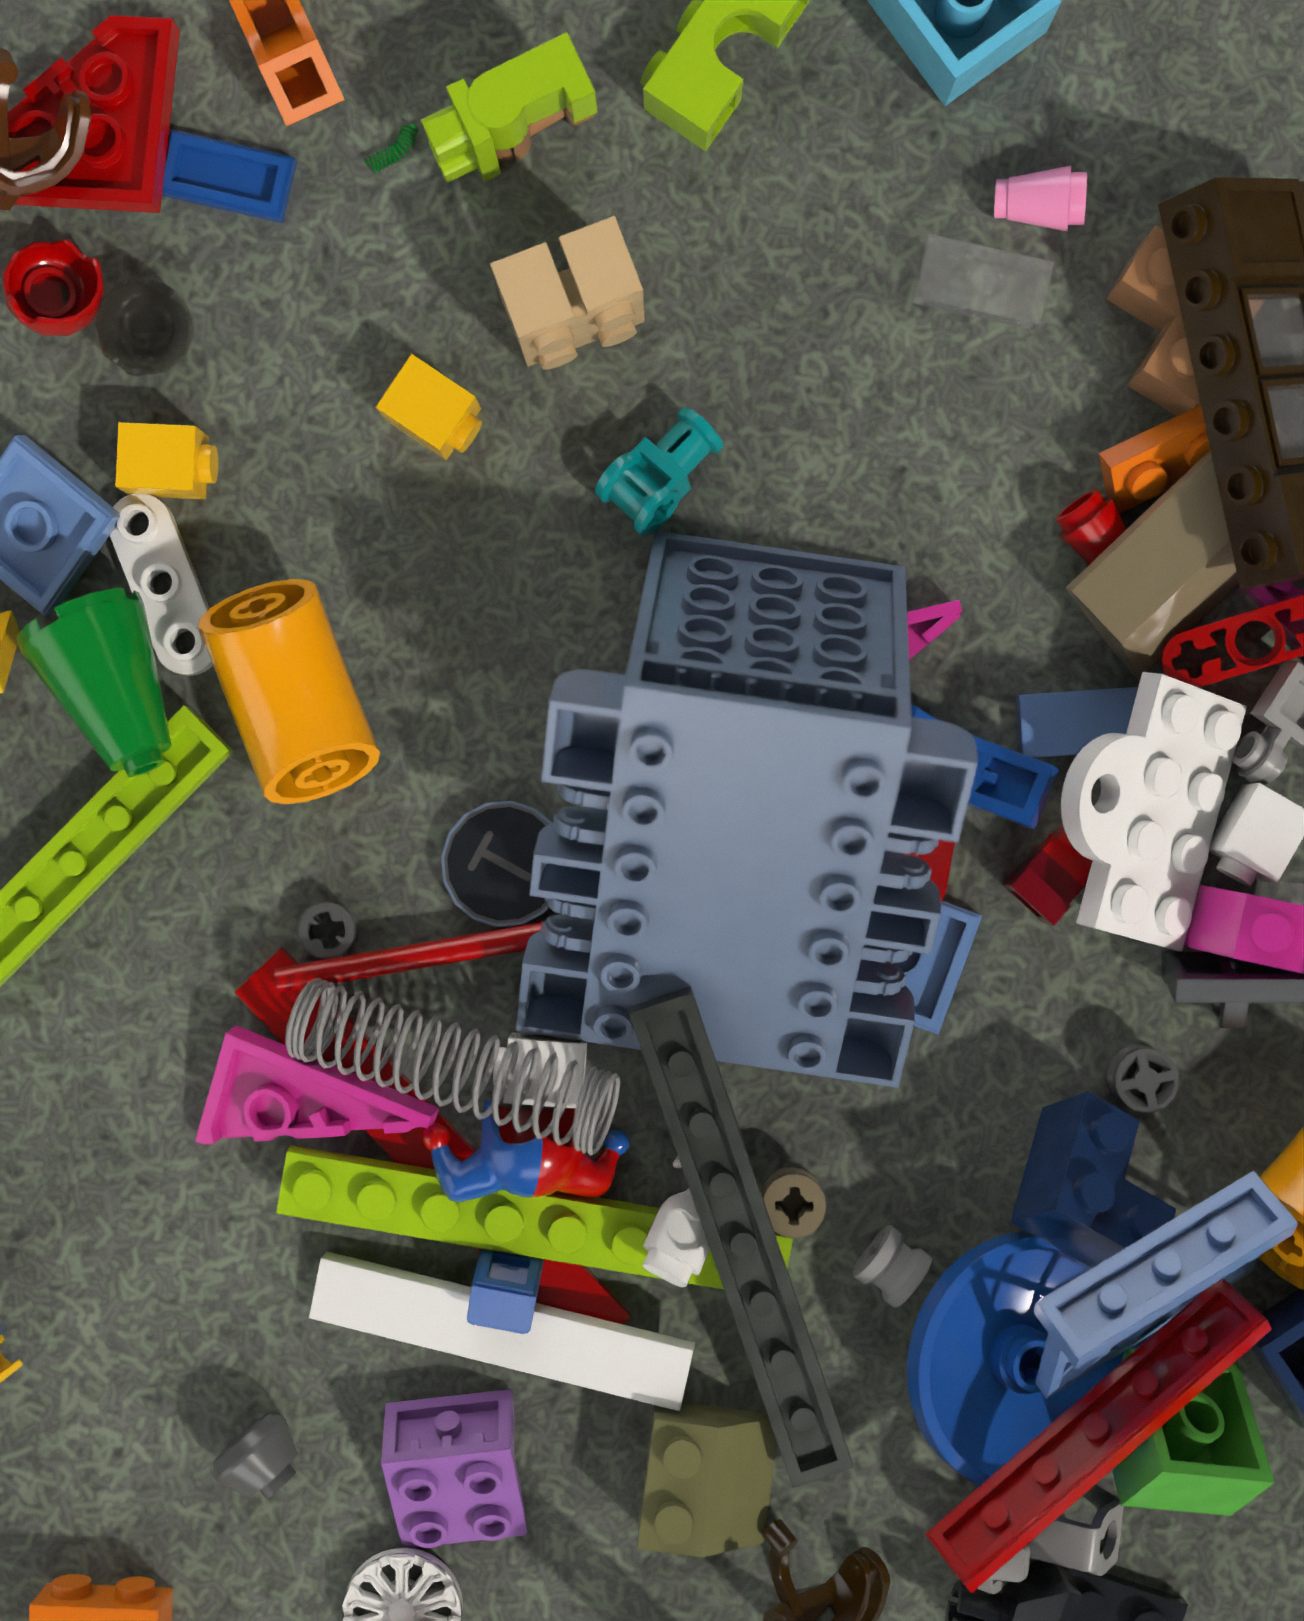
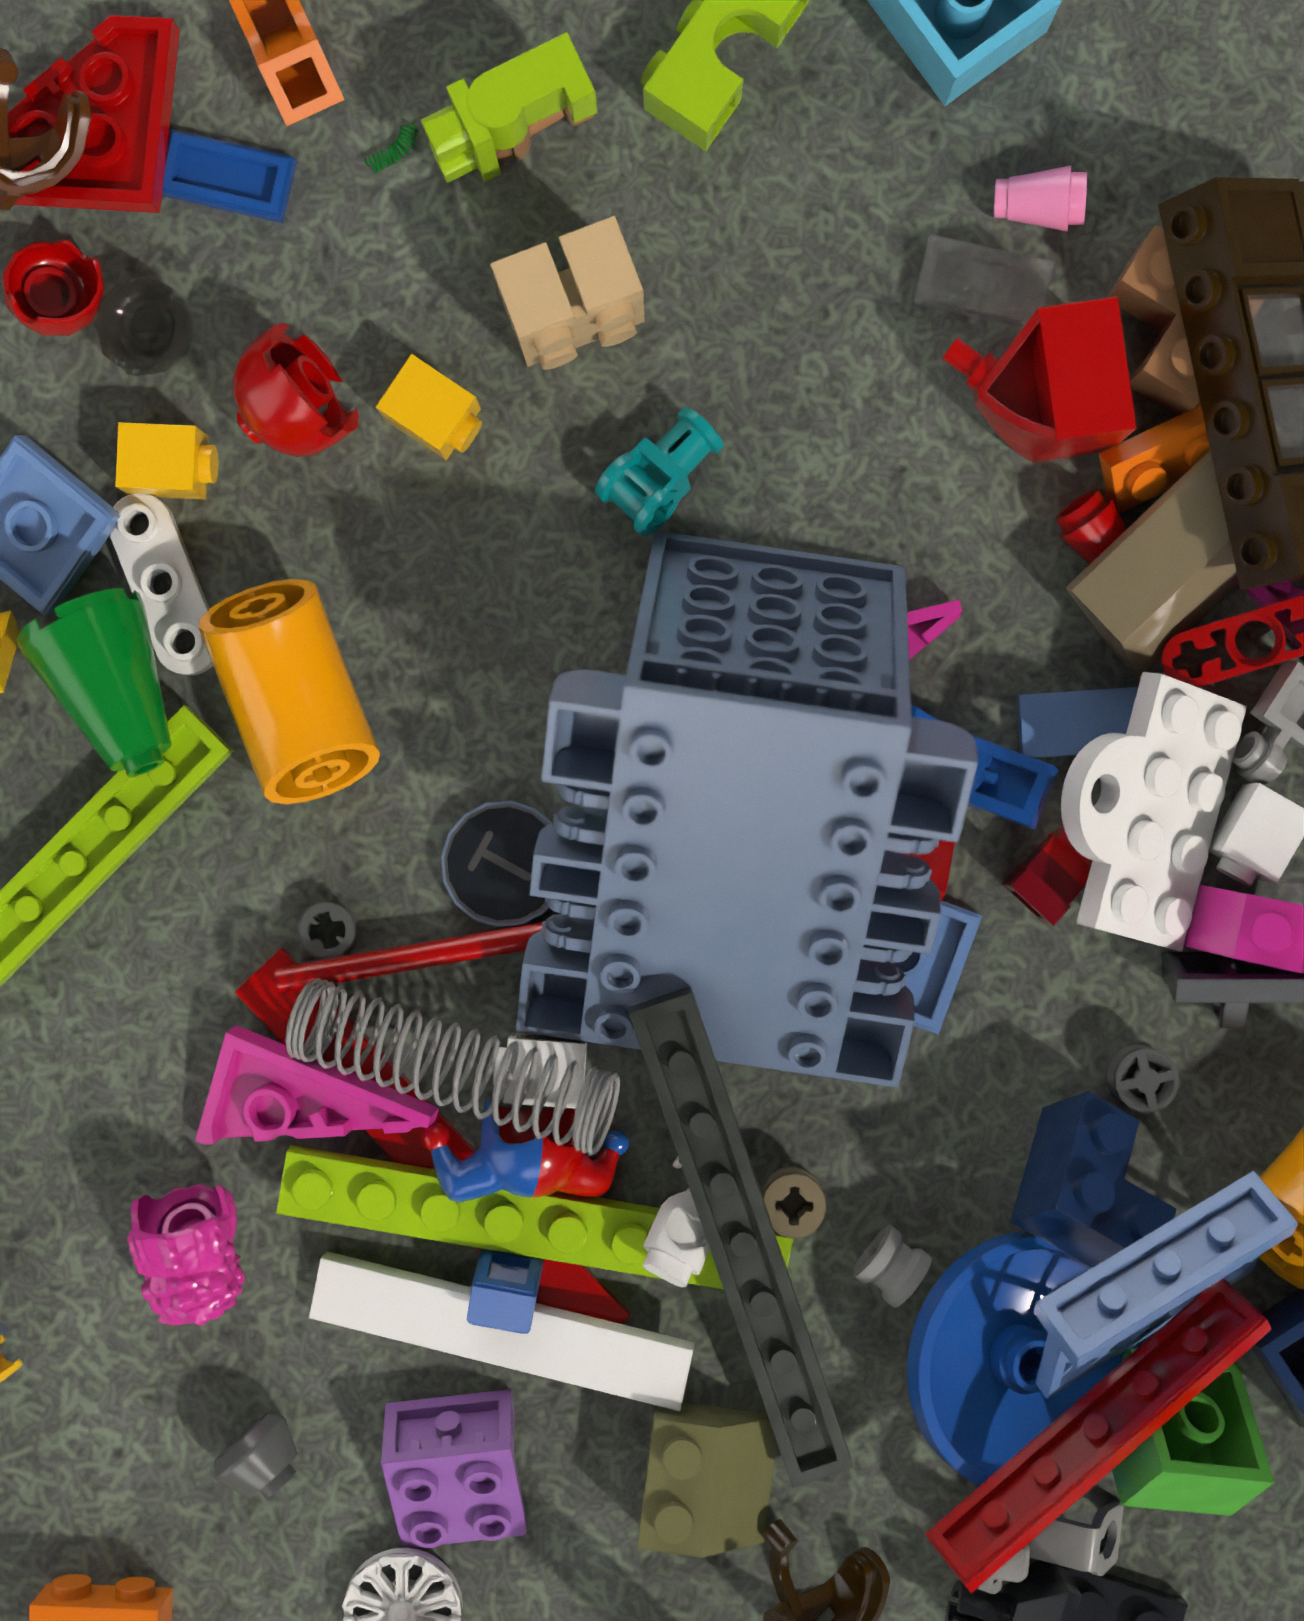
(187, 1253): none -> dark pink hair
(279, 392): none -> red cylinder
(1058, 383): none -> red piece

